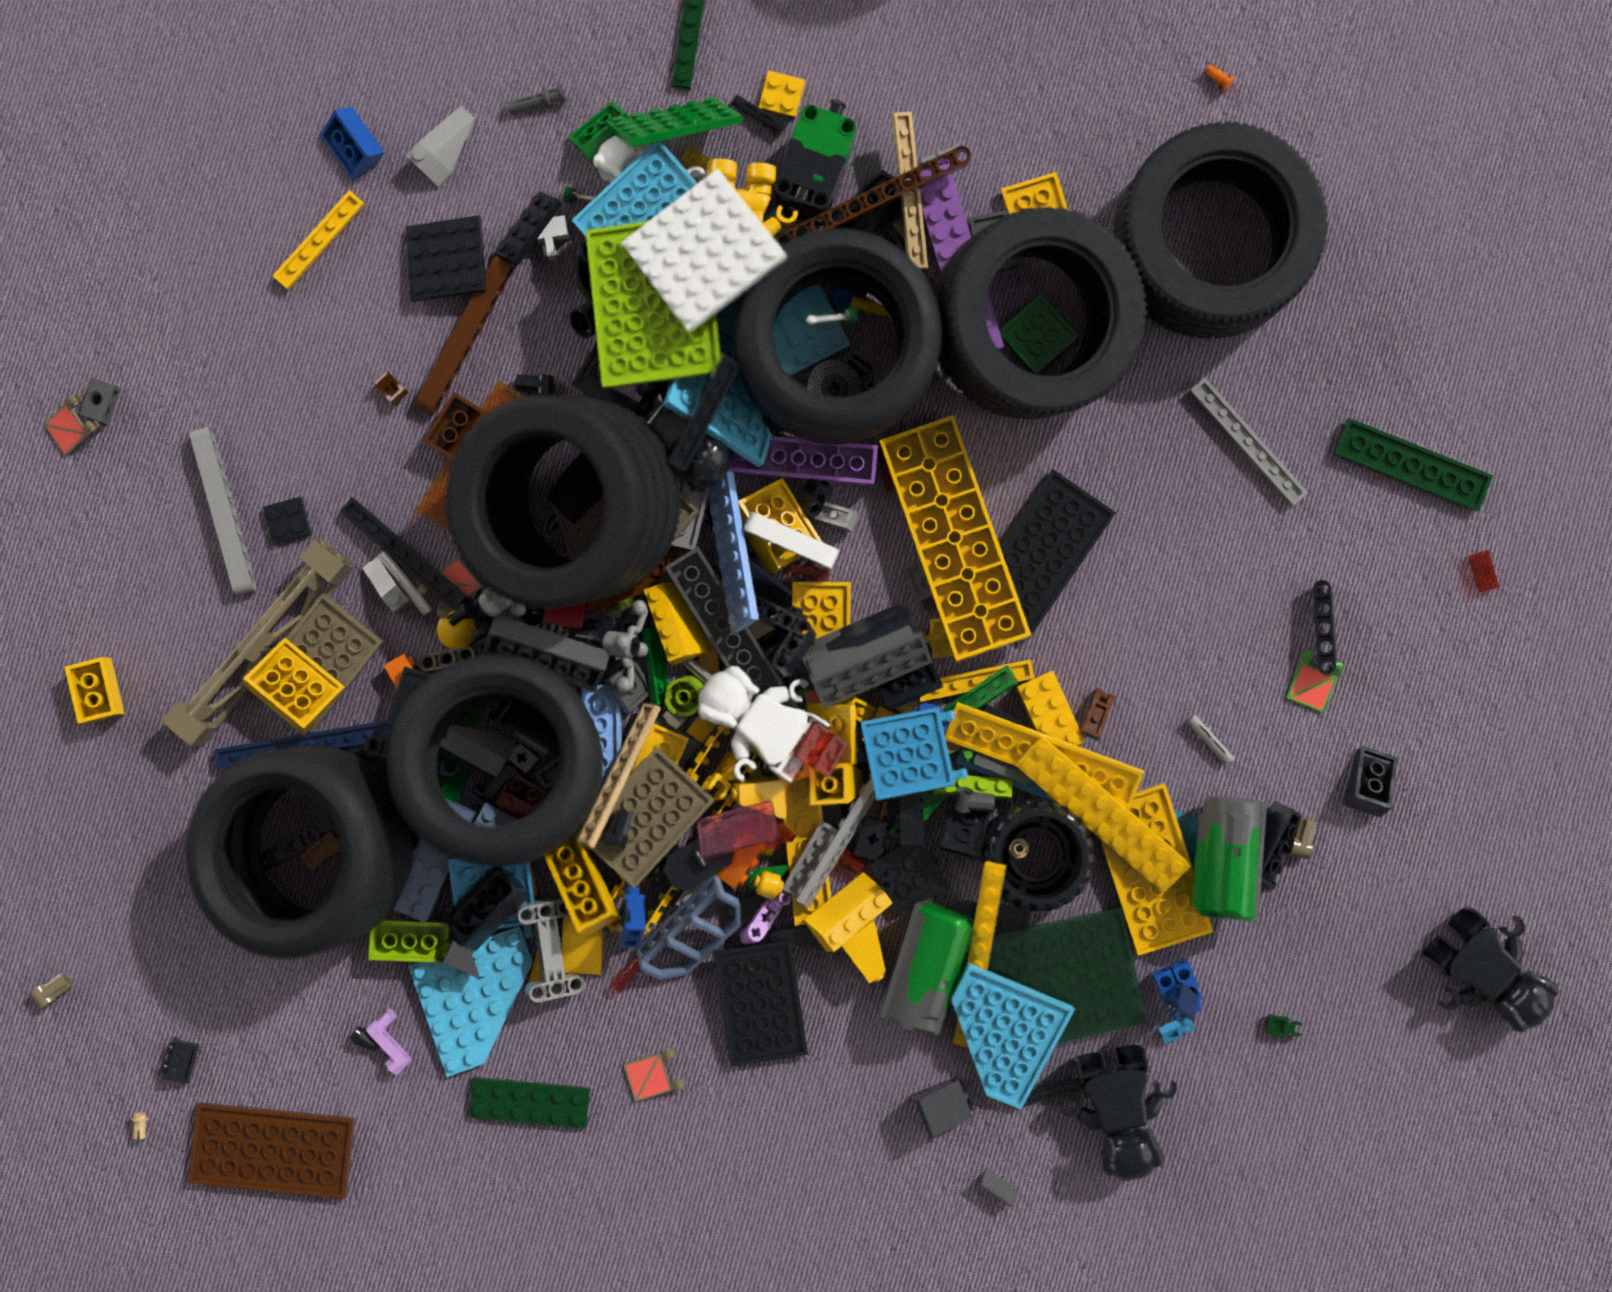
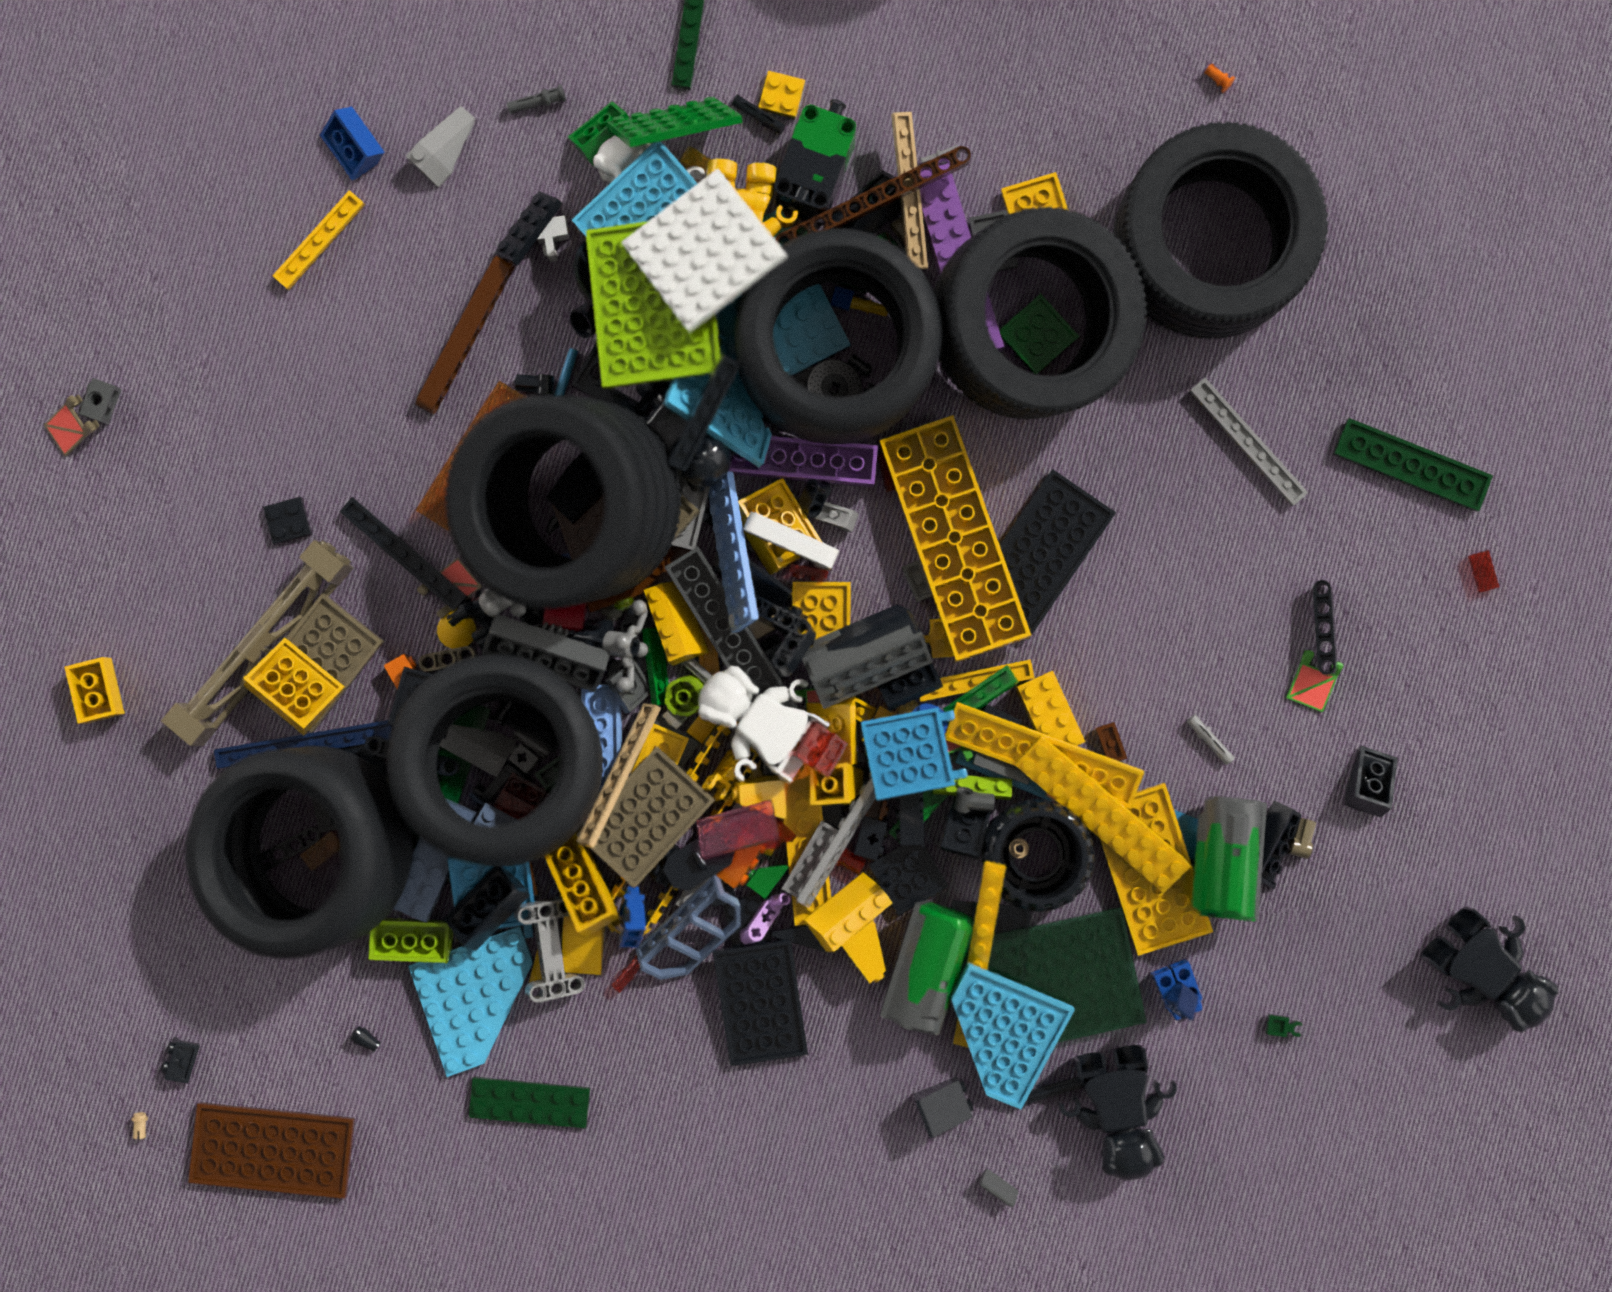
(48, 992): dark tan piece -> none
(223, 511): light grey beam -> none
(387, 586): light grey slope -> none
(390, 388): reddish brown bracket -> none
(398, 1056): lavender beam -> none
(405, 583): white axle -> none
(445, 258): black plate -> none
(453, 424): reddish brown slope -> none
(458, 957): black slope -> none
(566, 372): none -> dark azure piece
(571, 195): dark green hinge -> none
(617, 835): black piece -> none
(649, 1076): coral flag -> none
(768, 884): yellow head -> none
(849, 316): hinge -> none
(1097, 714): reddish brown plate -> none
(1111, 742): none -> reddish brown plate
(1174, 1030): dark azure plate -> none

